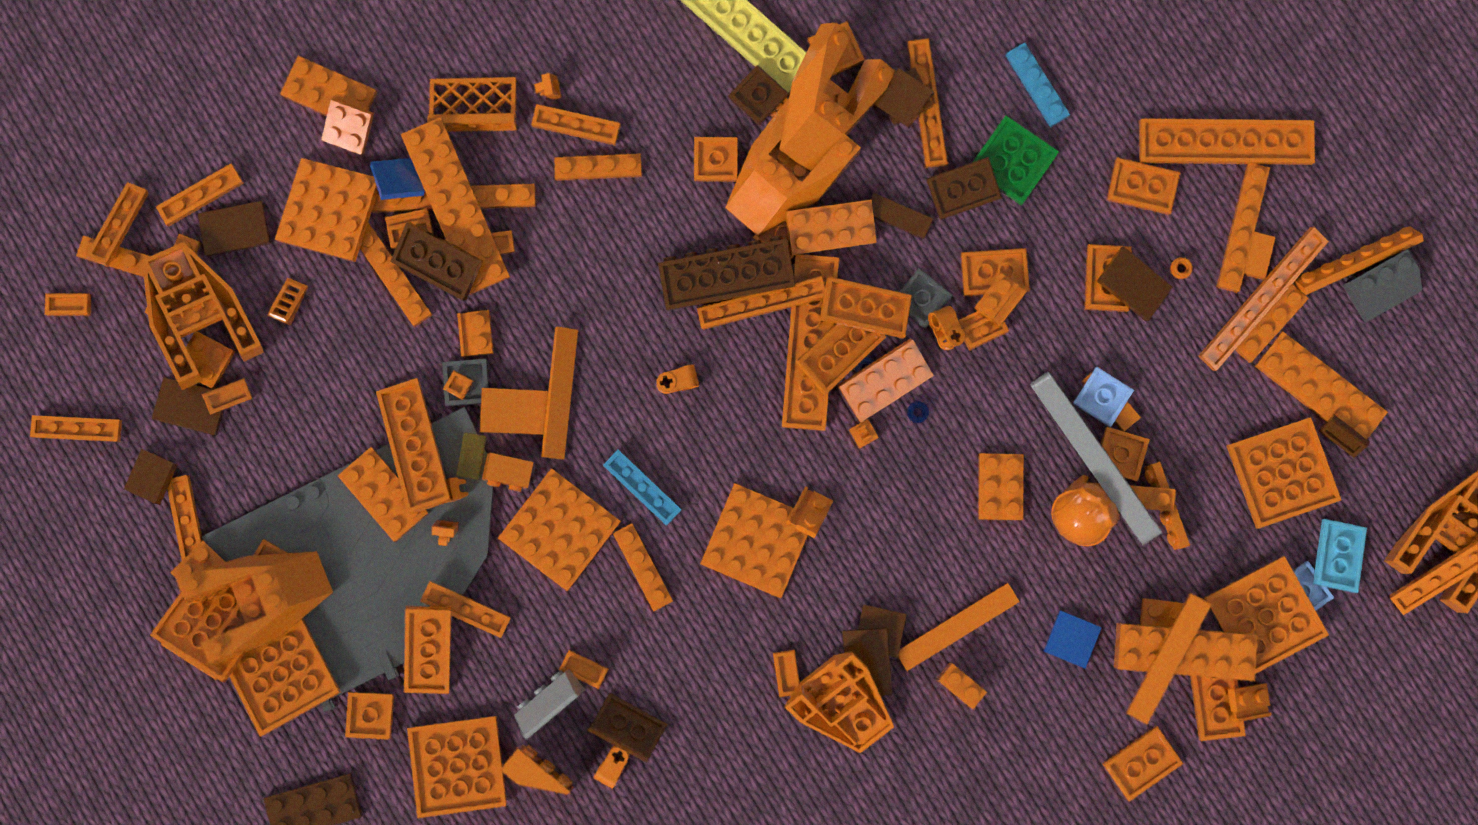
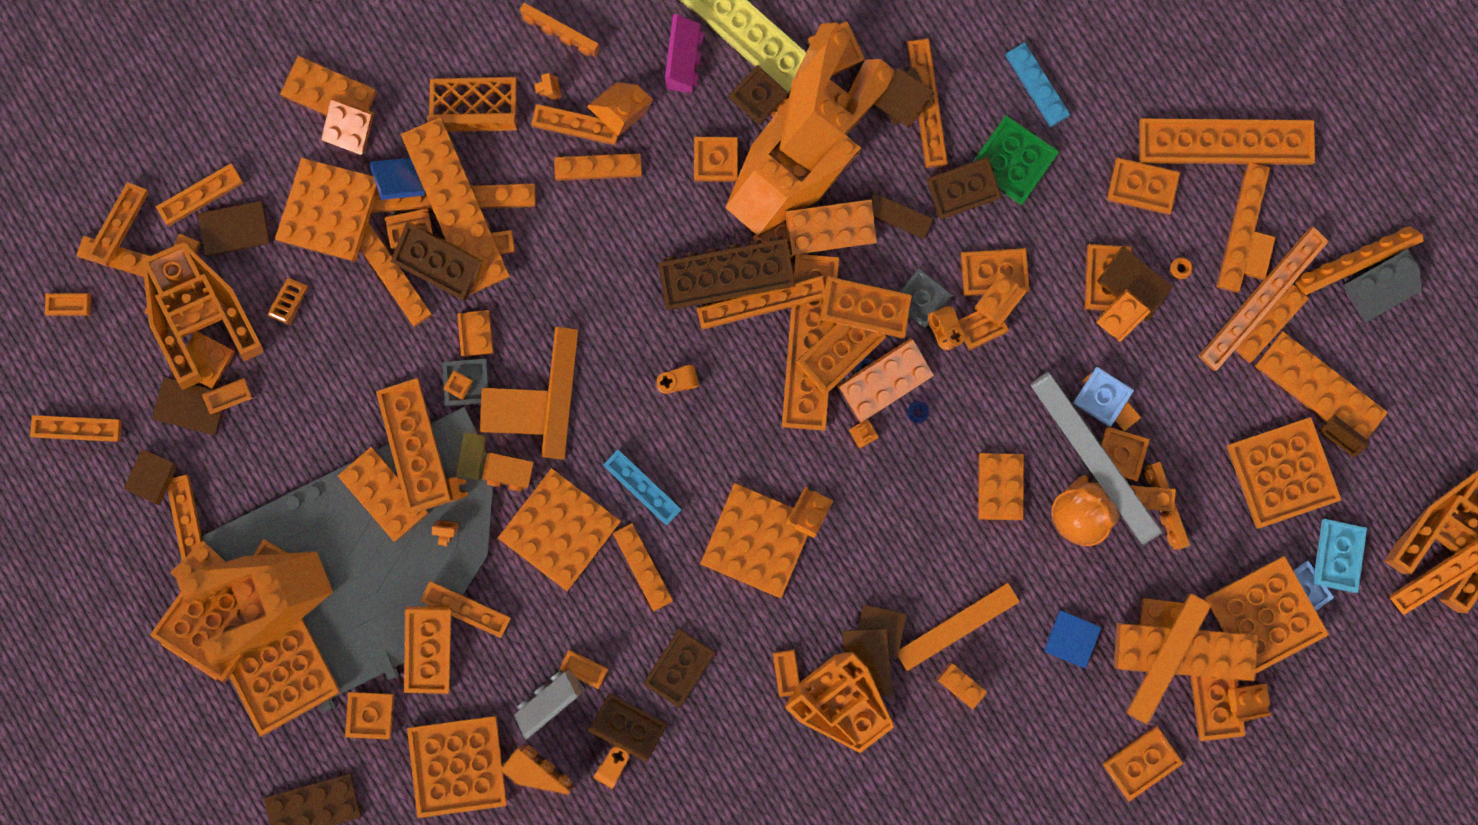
(566, 34): none -> orange plate
(621, 106): none -> orange slope
(679, 668): none -> reddish brown tile
(683, 54): none -> dark pink slope
(1123, 315): none -> orange plate

